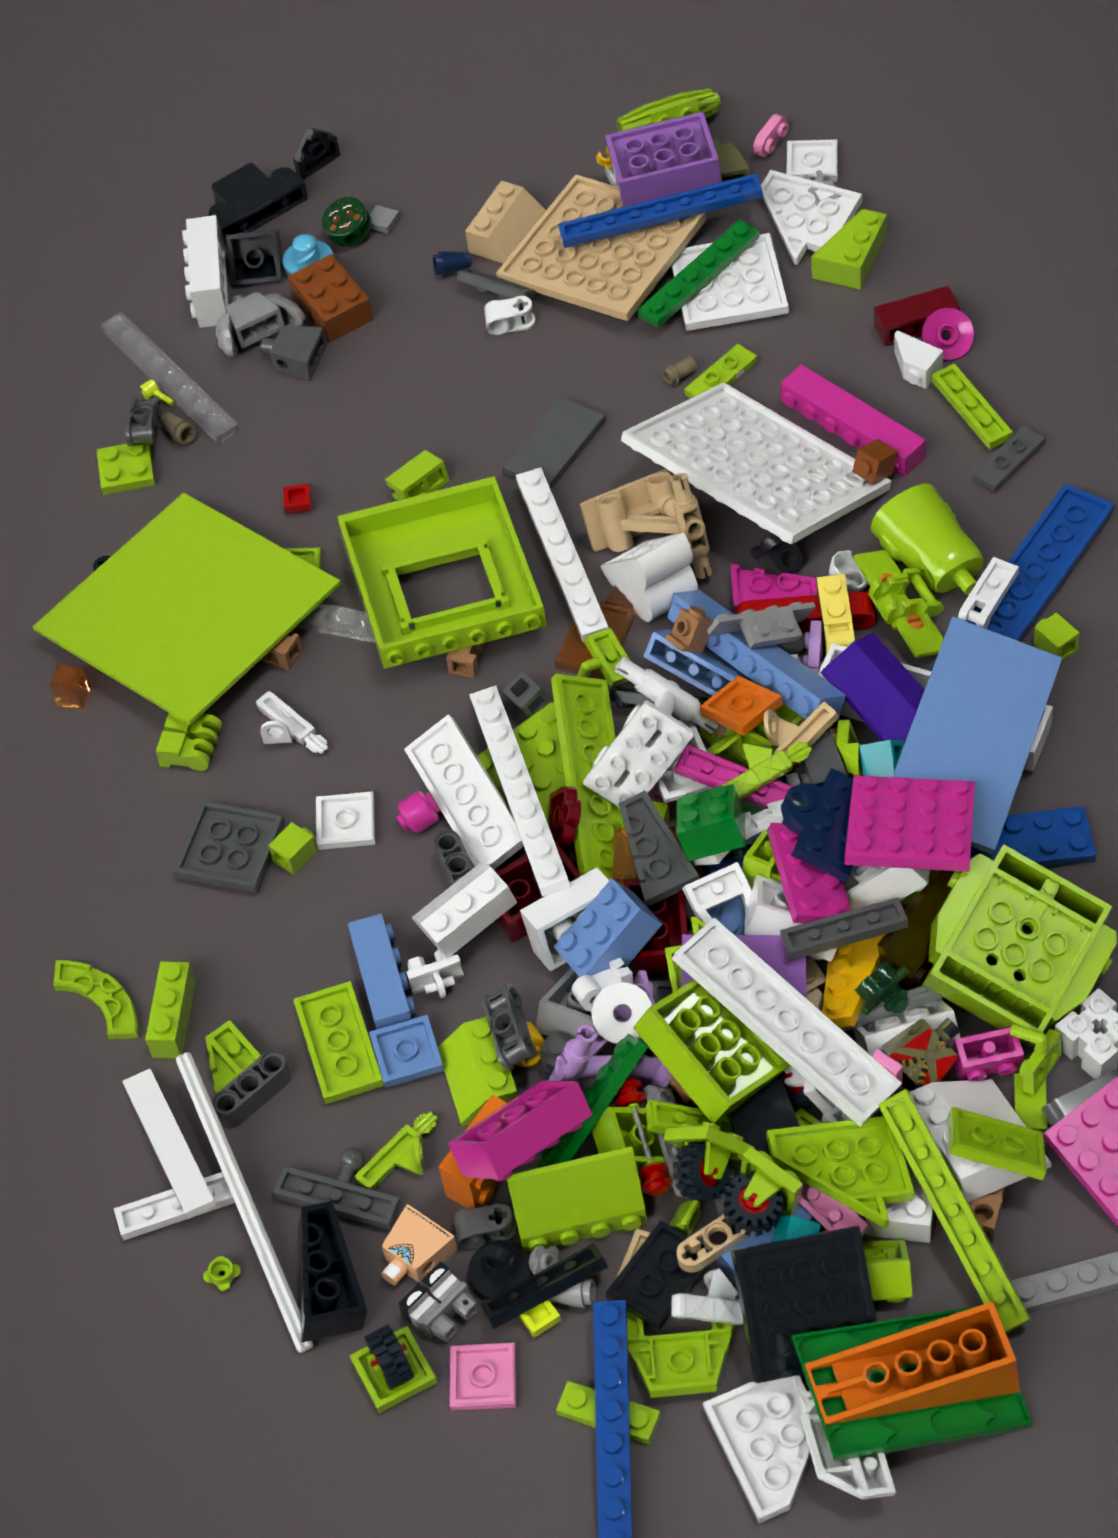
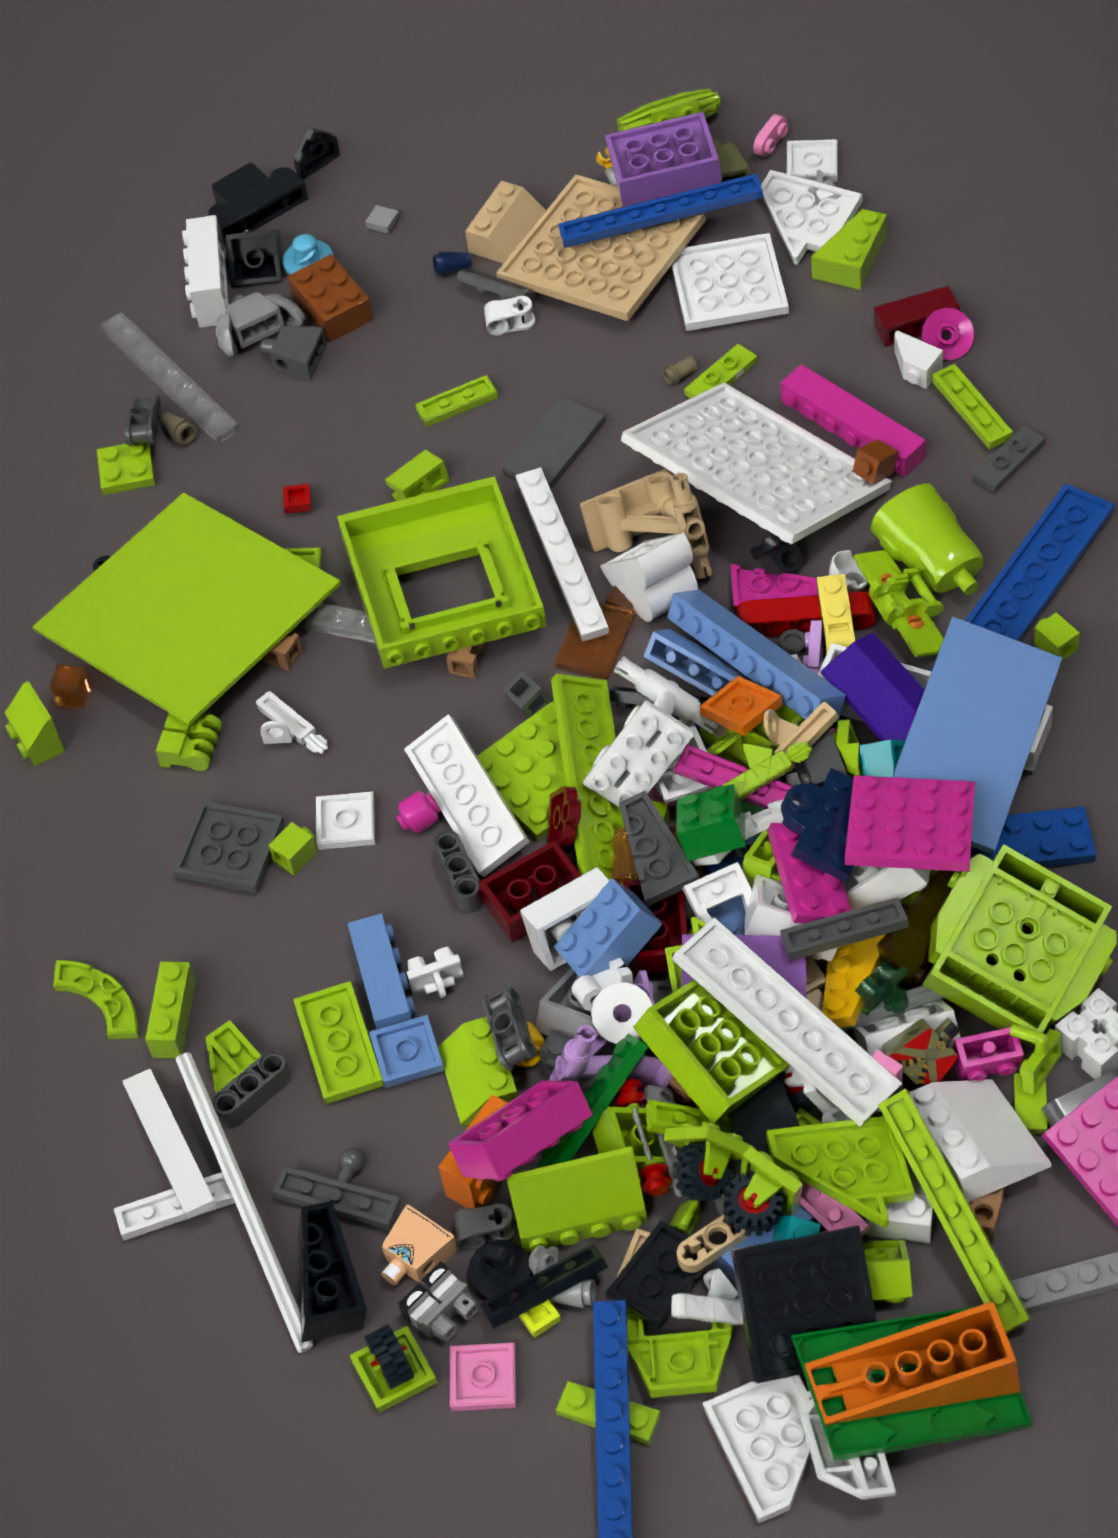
(32, 726): none -> lime slope
(150, 389): neon yellow hand -> none
(219, 1265): lime plate -> none
(346, 222): dark green head -> none
(402, 1150): lime piece -> none
(456, 401): none -> lime tile
(465, 909): white slope -> none
(519, 791): white plate -> none
(606, 654): lime plate -> none
(690, 630): medium nougat brick -> none
(698, 273): green plate -> none
(764, 626): light grey bracket -> none
(989, 592): white plate -> none
(996, 1143): lime tile -> none

